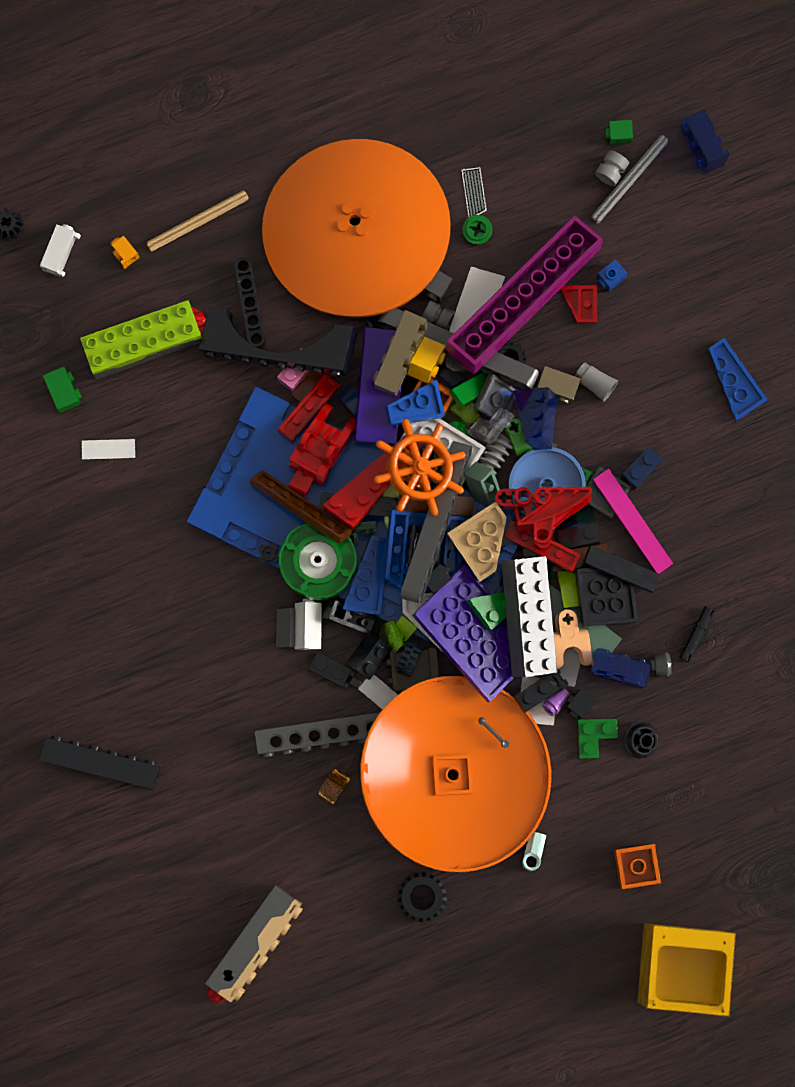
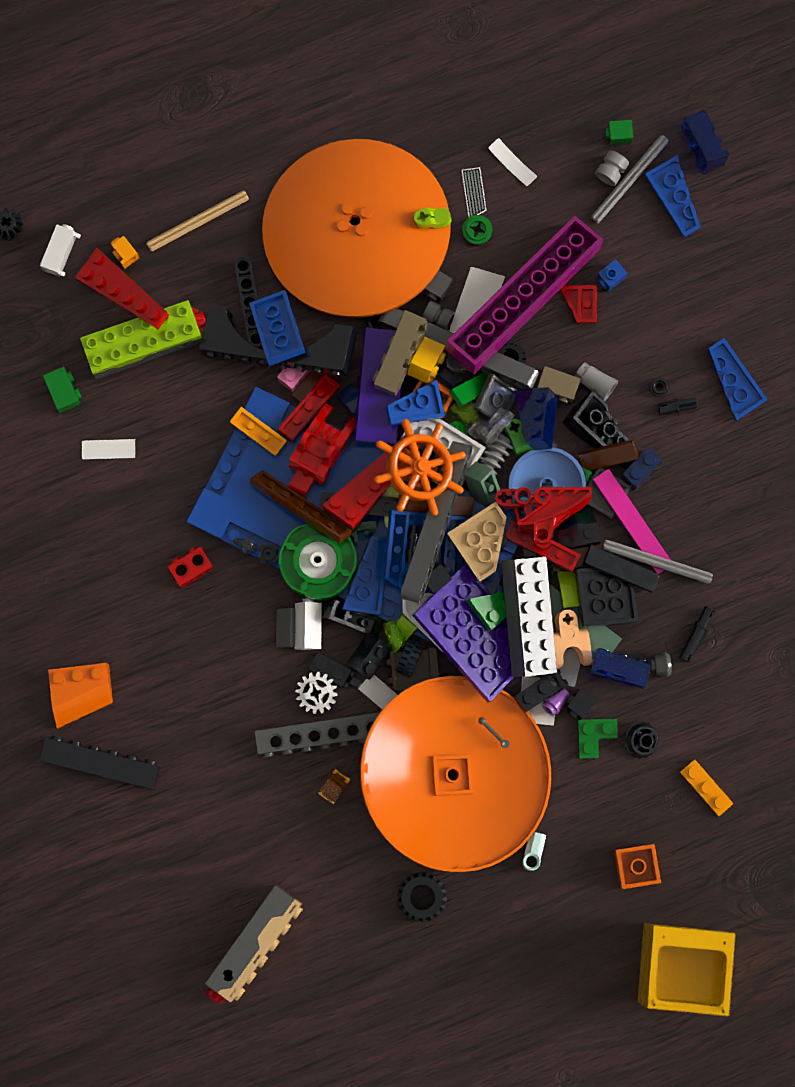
(79, 691): none -> orange wedge
(111, 282): none -> red wing
(193, 571): none -> red brick
(247, 545): none -> clear smoke piece
(258, 431): none -> light orange plate
(277, 327): none -> blue plate
(308, 695): none -> white gear
(432, 218): none -> lime piece
(512, 163): none -> white sticker
(594, 423): none -> black wedge
(608, 455): none -> reddish brown tile
(657, 561): none -> light grey axle
(661, 381): none -> black plate
(670, 187): none -> blue wing
(677, 405): none -> black axle
(706, 788): none -> light orange plate

